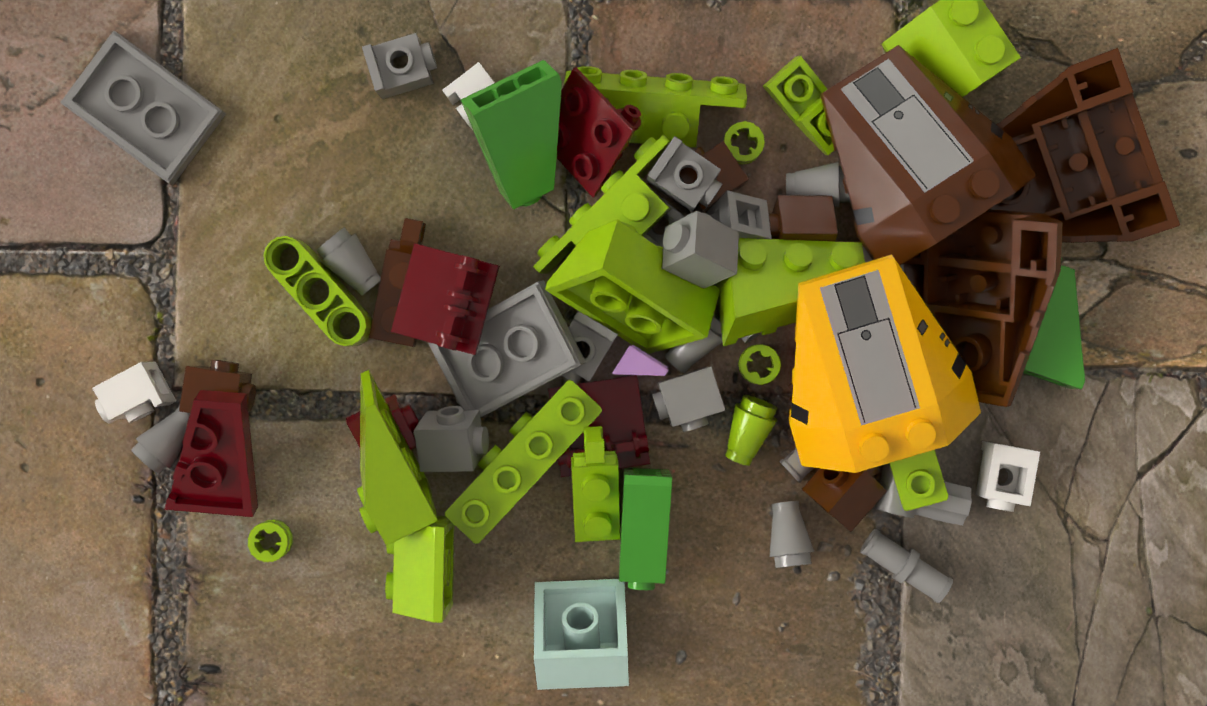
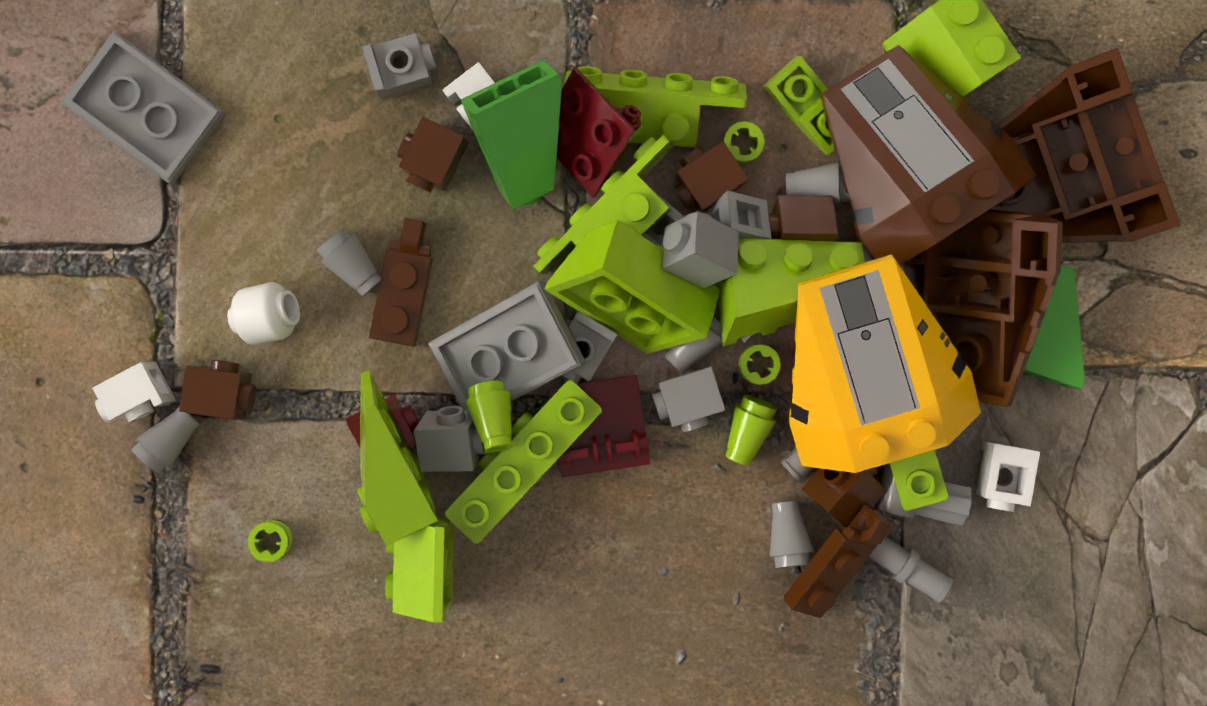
(216, 458): dark red wing -> none
(263, 313): none -> white head
(299, 282): lime beam -> none
(431, 155): none -> reddish brown brick
(445, 299): dark red hinge -> none
(491, 413): none -> lime cone
(580, 634): light aqua slope -> none
(595, 490): lime hinge -> none
(639, 363): lavender slope -> none
(644, 527): bright green slope -> none
(666, 176): light grey brick -> none
(837, 563): none -> reddish brown hinge

